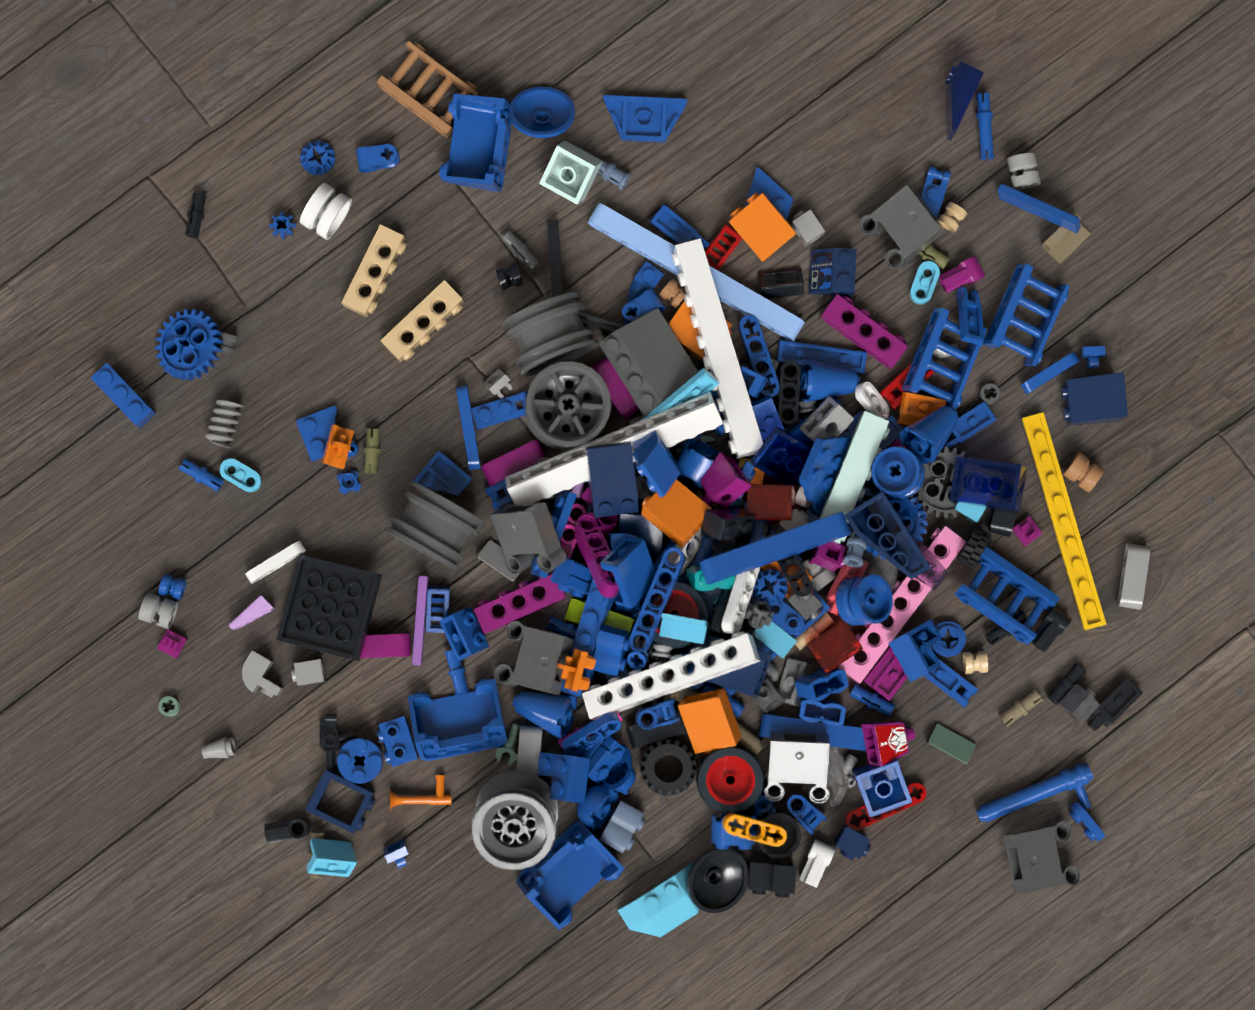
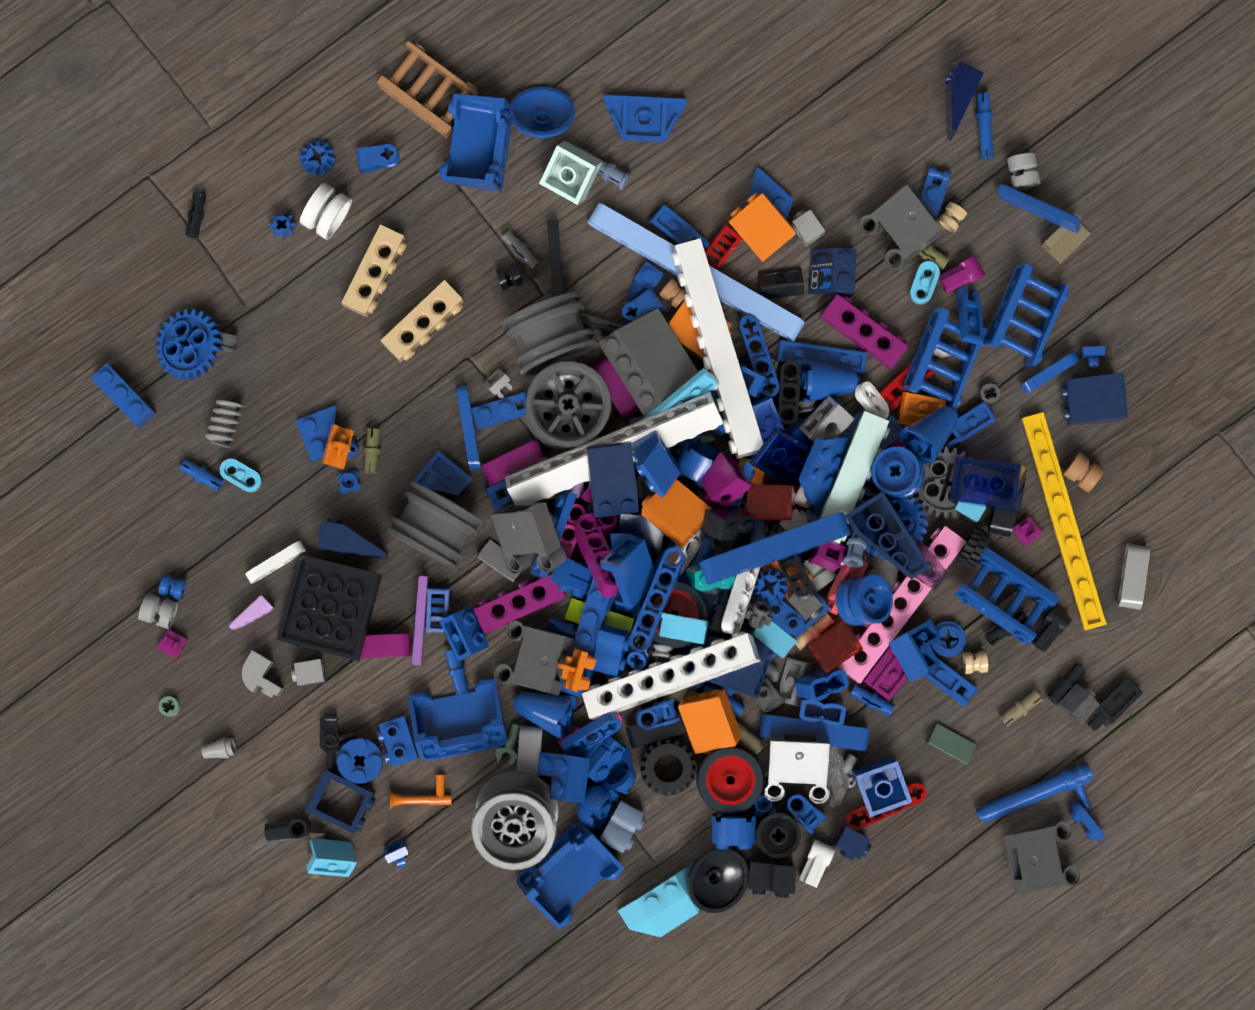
(340, 539): none -> dark blue slope
(736, 831): light orange beam -> none
(886, 741): torso -> none

